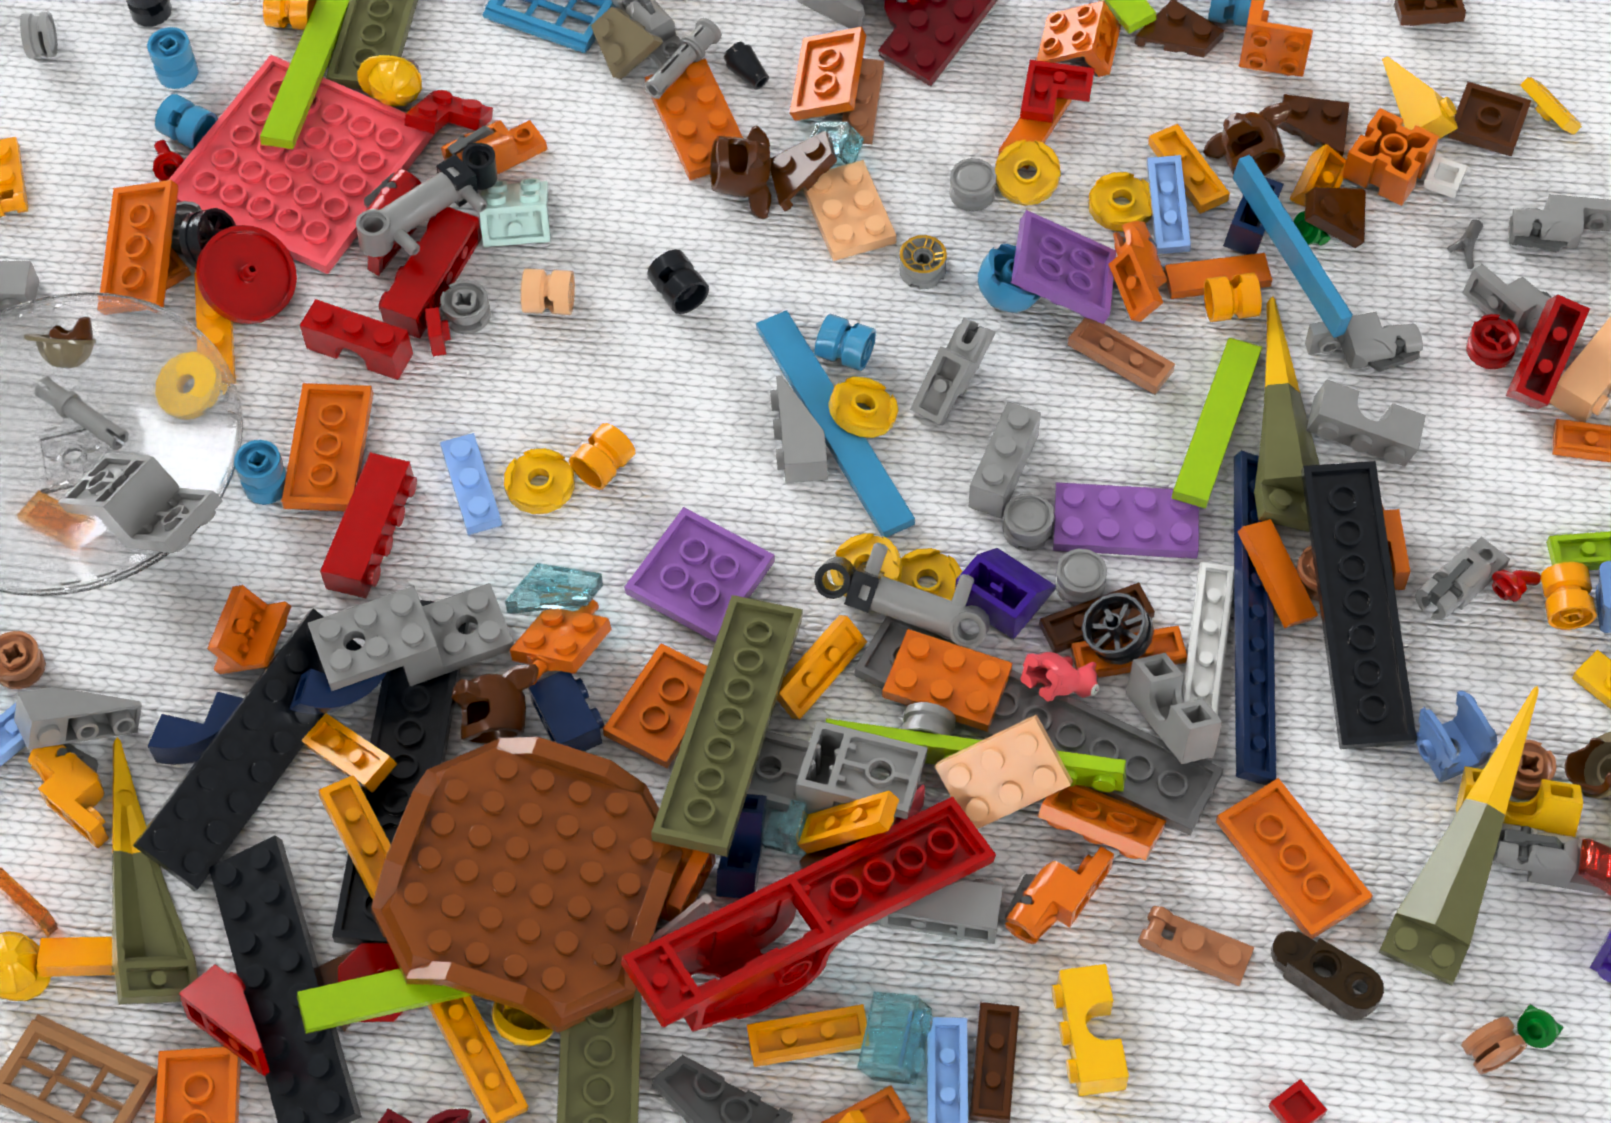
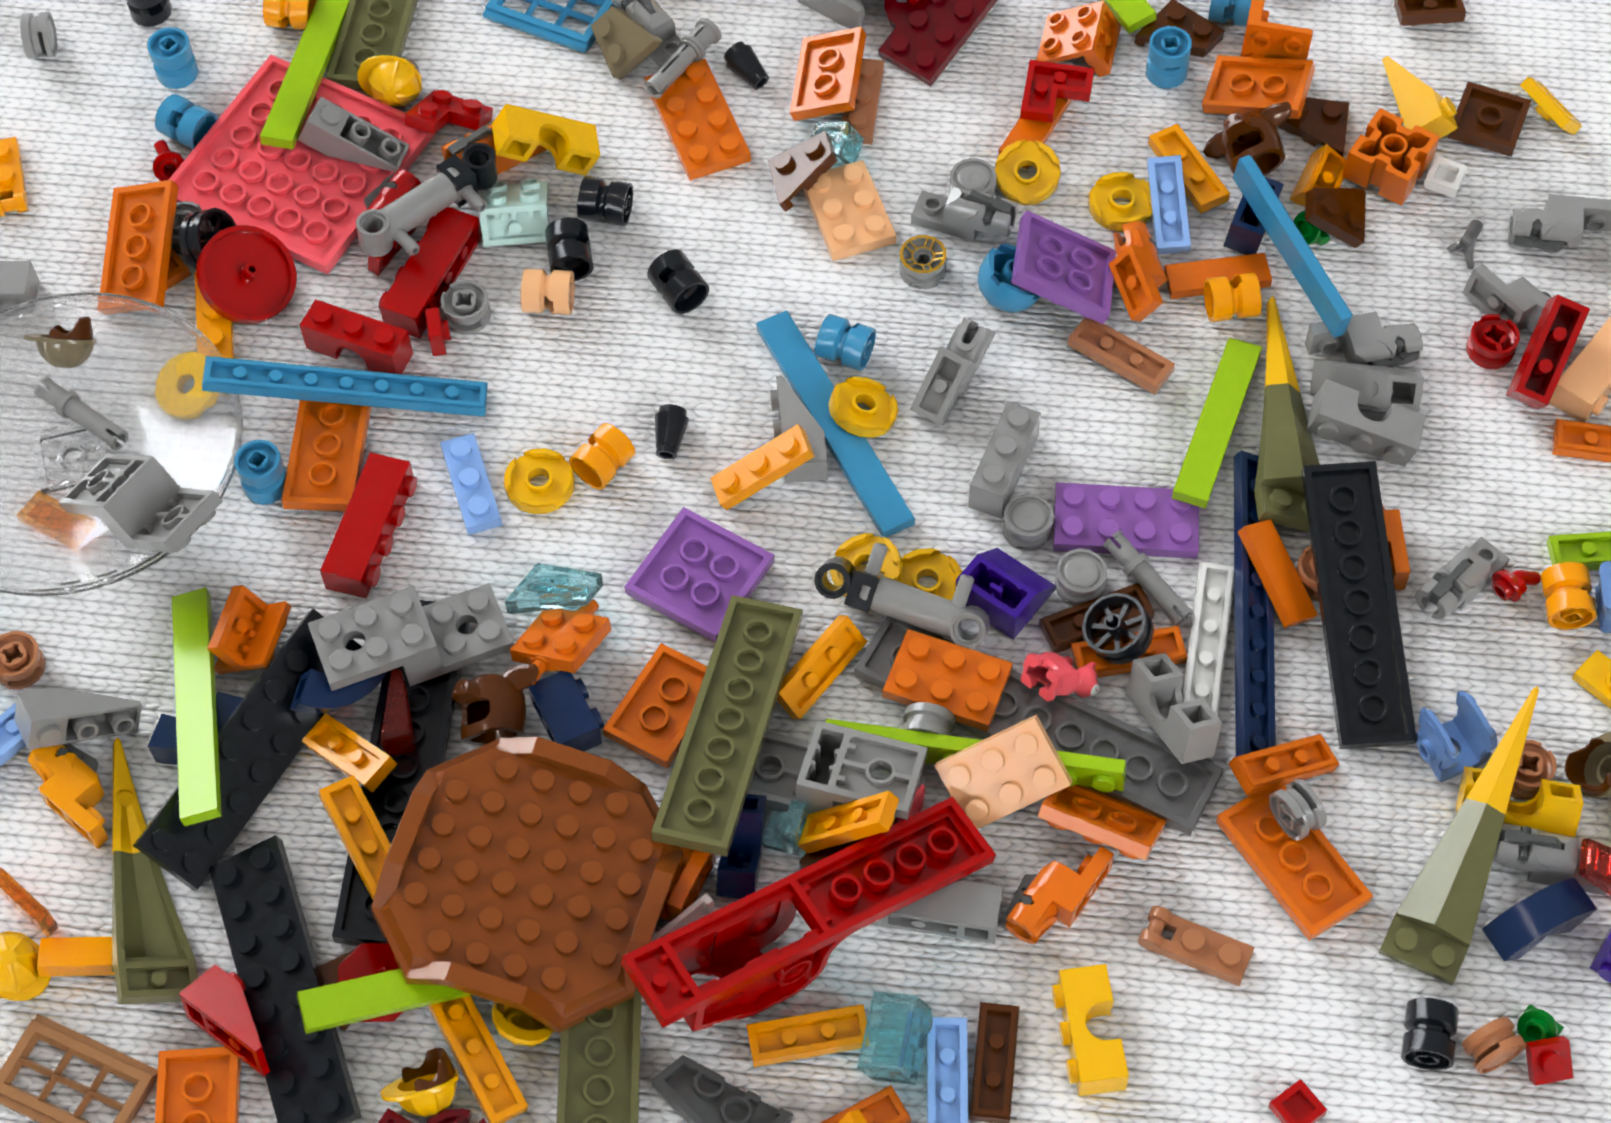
(195, 708): none -> tile
(344, 386): none -> dark azure tile
(350, 138): none -> light grey slope
(397, 727): none -> clear red slope
(426, 1088): none -> yellow piece
(569, 247): none -> black wheel
(570, 141): none -> yellow arch
(610, 201): none -> black wheel
(669, 430): none -> black cone
(743, 169): reddish brown piece -> none
(762, 467): none -> light orange plate
(965, 213): none -> light grey plate
(1147, 577): none -> light grey pin
(1168, 57): none -> dark azure wheel
(1256, 83): none -> orange plate
(1283, 764): none -> orange tile
(1297, 809): none -> light grey wheel
(1299, 955): dark brown piece -> none
(1377, 384): none -> light grey slope
(1429, 1029): none -> black wheel
(1542, 914): none -> dark blue brick
(1549, 1060): none -> red plate

